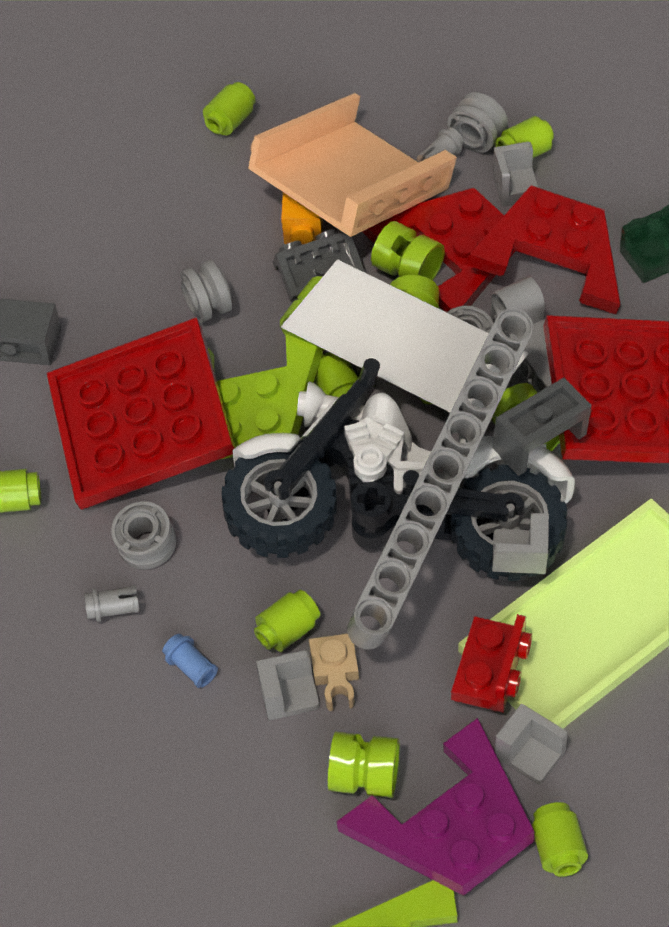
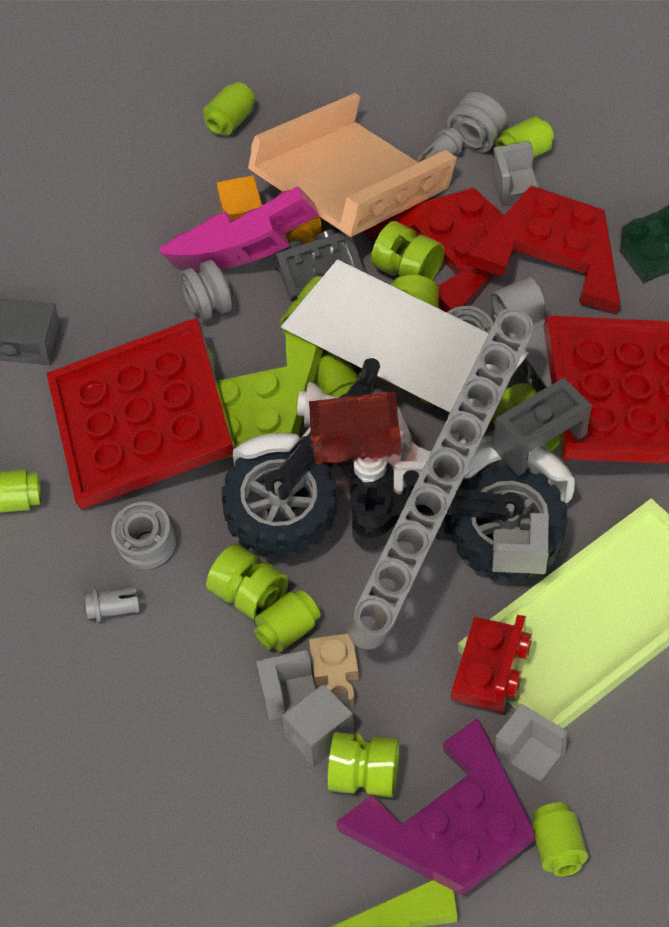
(182, 653): medium blue pin -> none
(238, 196): none -> light orange brick
(242, 240): none -> dark pink slope
(244, 580): none -> lime wheel
(313, 723): none -> light grey panel
(355, 427): none -> clear red brick

